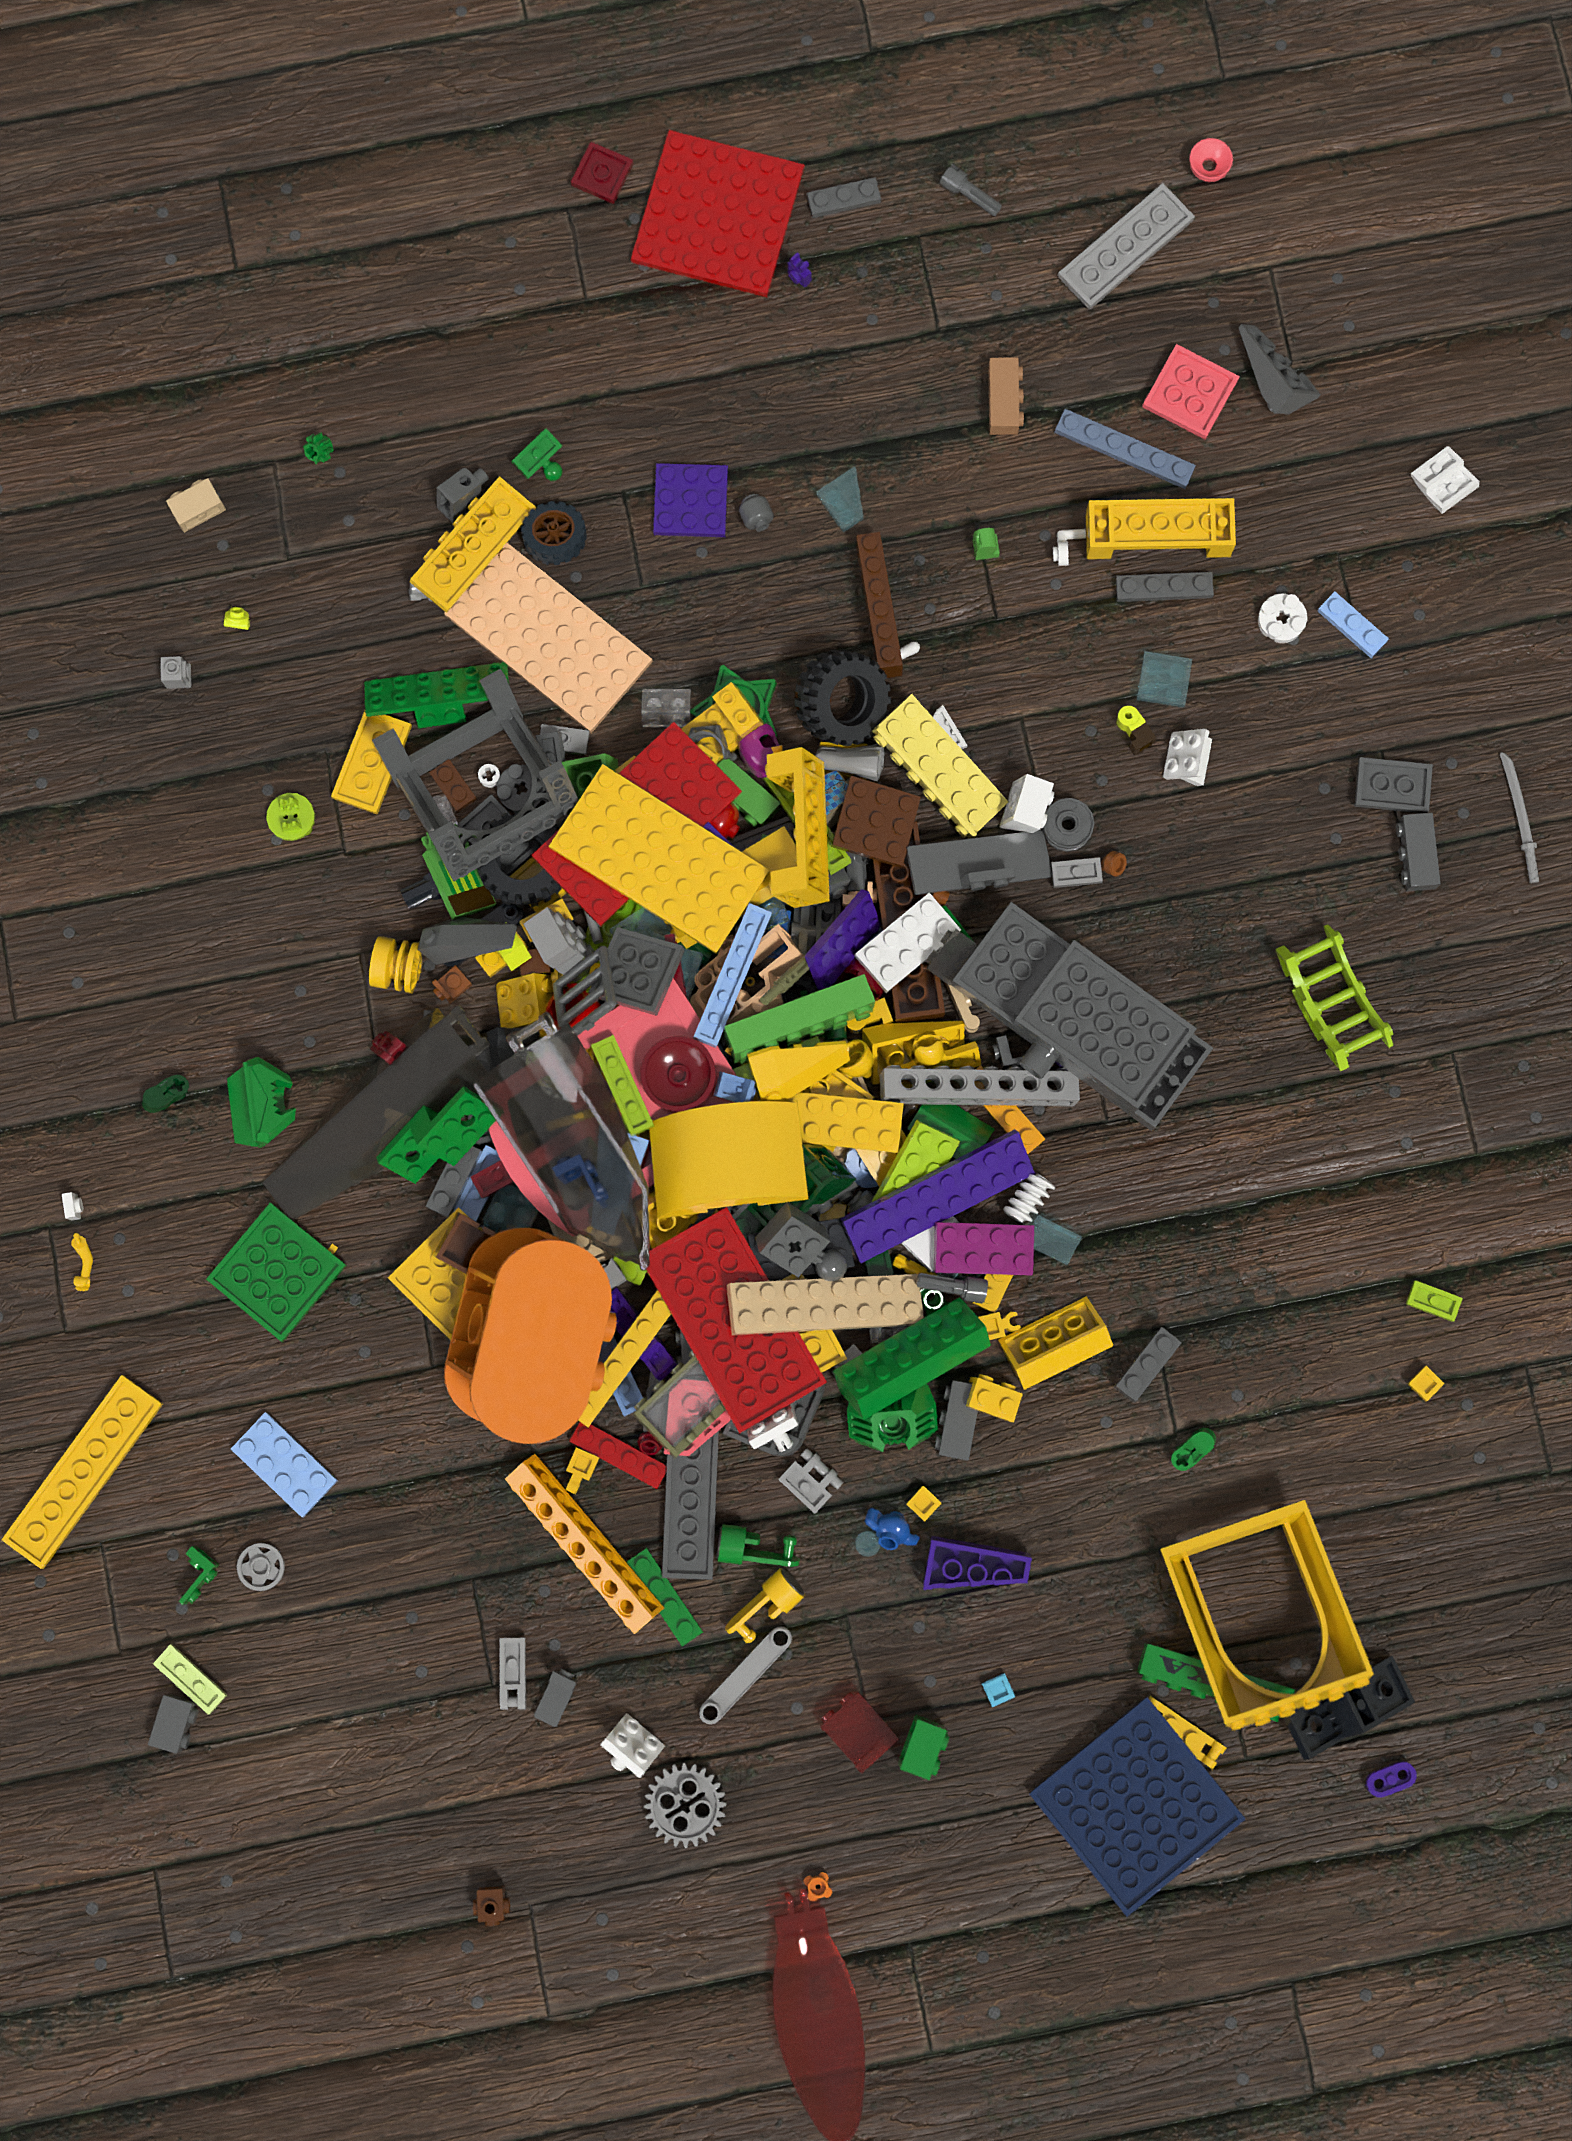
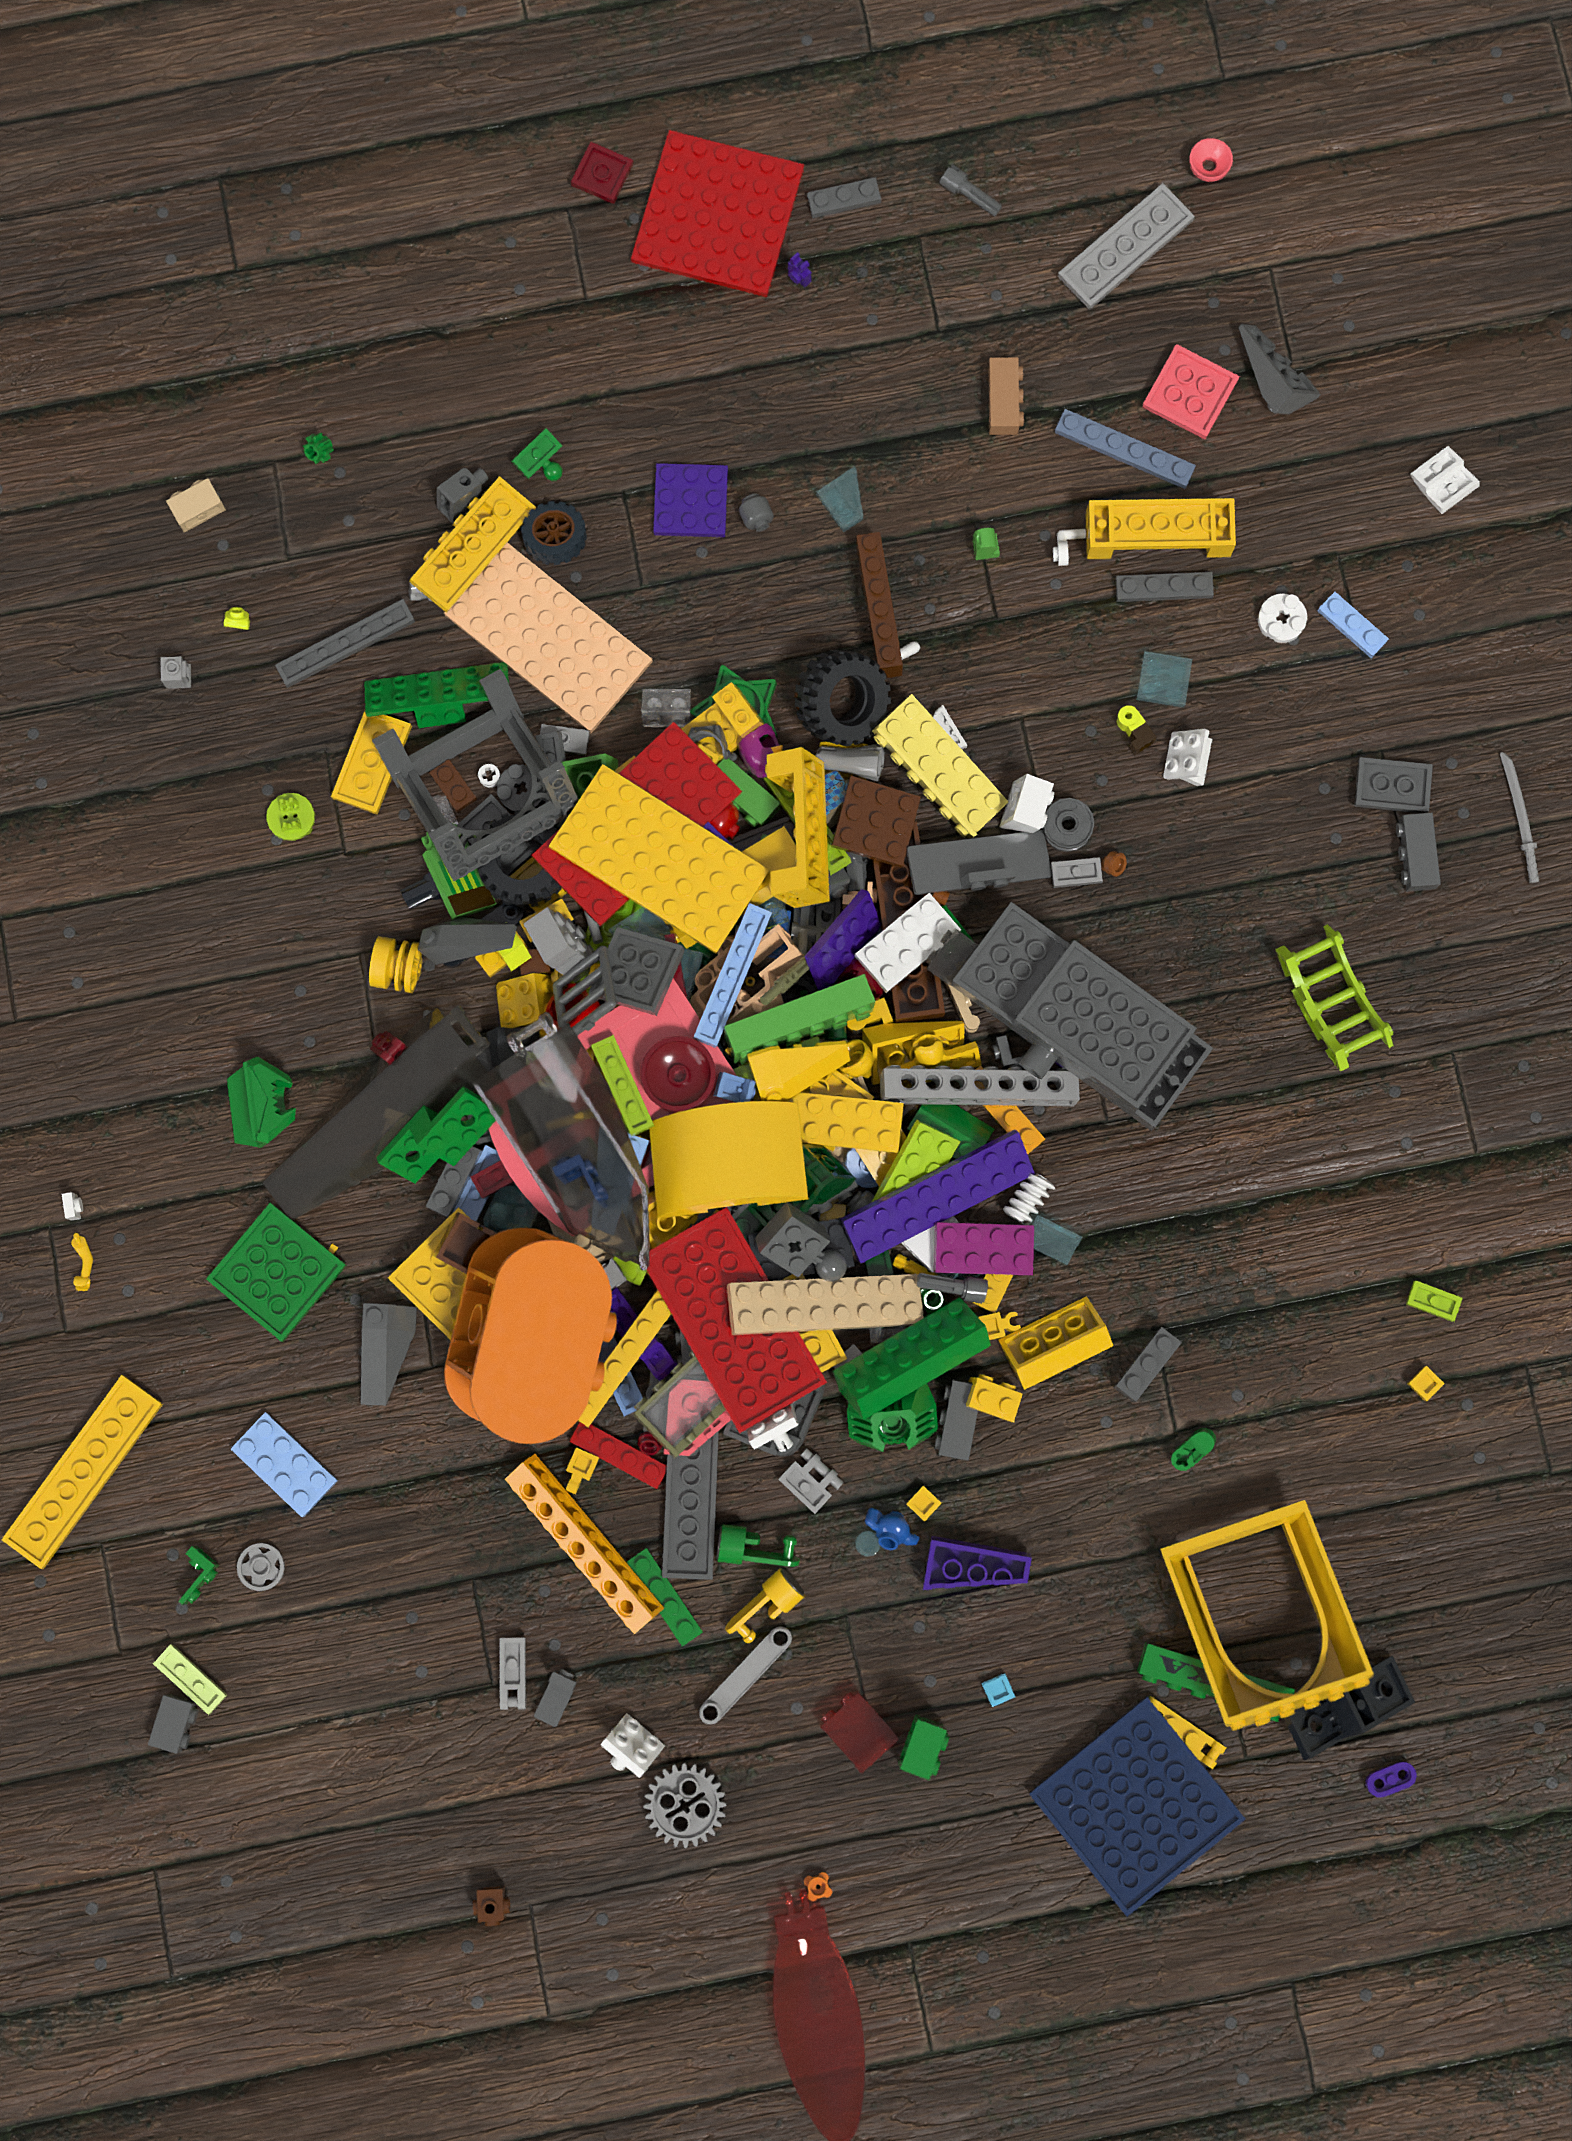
(173, 1087): dark green piece -> none
(345, 643): none -> dark grey plate
(385, 1341): none -> dark grey wedge
(451, 985): dark orange bracket -> none

